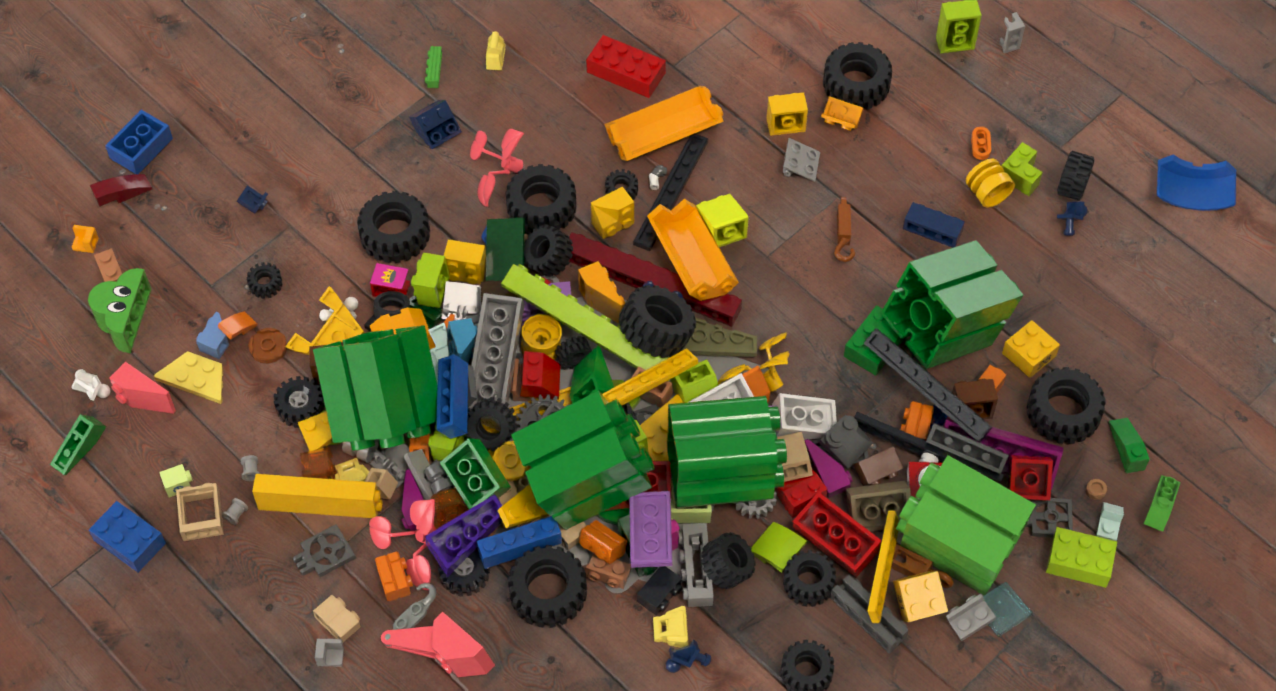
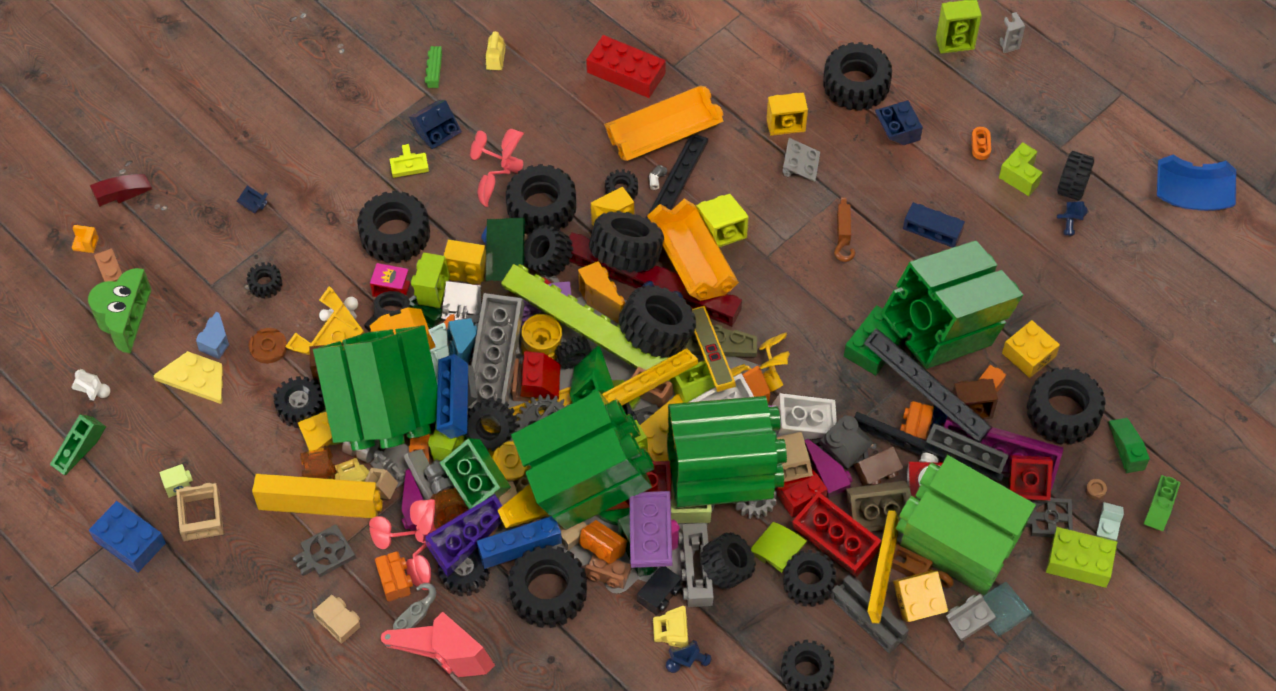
(139, 142): blue brick -> none
(140, 391): coral slope -> none
(235, 511): light grey bush -> none
(237, 324): orange slope -> none
(249, 467): light grey bush -> none
(329, 652): light grey panel -> none
(408, 163): none -> neon yellow hinge
(626, 241): none -> black tyre
(712, 351): none -> tile
(842, 113): light orange bracket -> none
(900, 123): none -> dark blue slope
(990, 183): yellow wheel -> none

